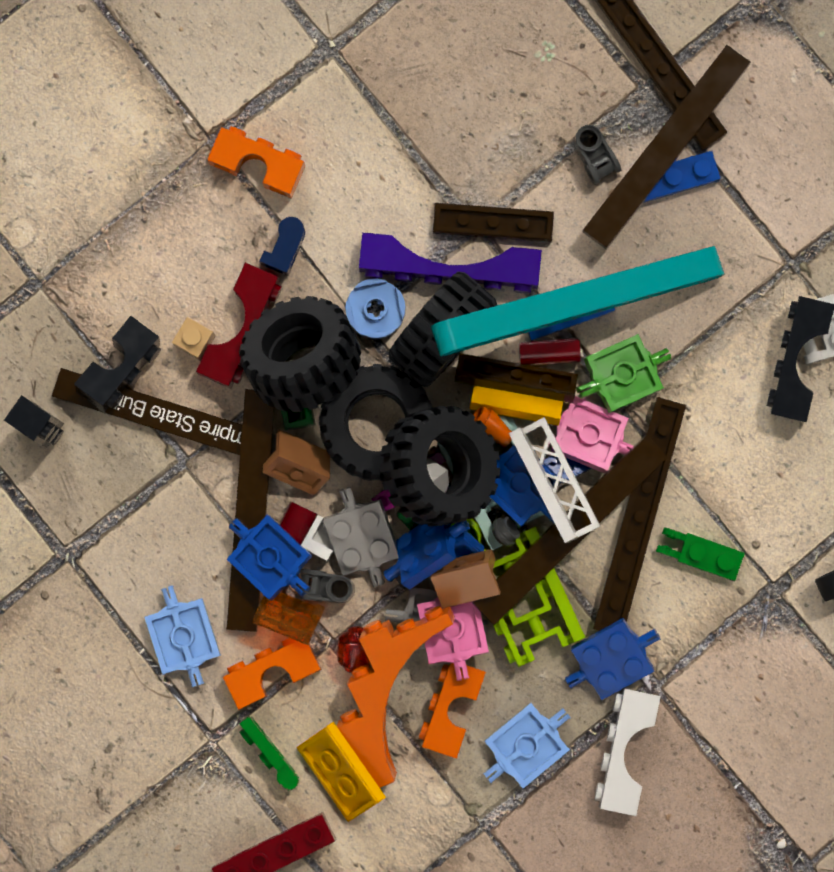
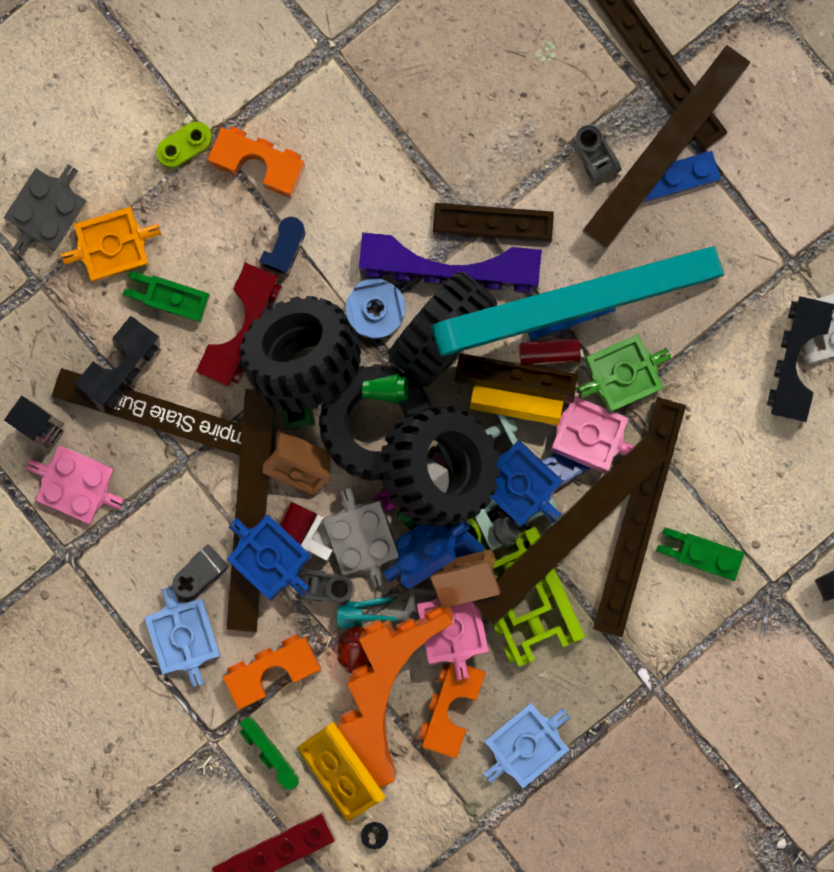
(45, 209): none -> dark grey plate
(75, 484): none -> bright pink plate
(111, 244): none -> light orange plate
(170, 297): none -> green hinge
(186, 147): none -> lime plate
(193, 338): tan brick -> none
(203, 568): none -> dark grey piece
(296, 621): clear orange plate -> none
(351, 616): none -> teal plant
(383, 831): none -> black bush
(386, 389): none -> green cone
(494, 425): orange cone -> none
(544, 486): white fence -> none
(612, 658): blue plate -> none
(619, 790): white arch -> none

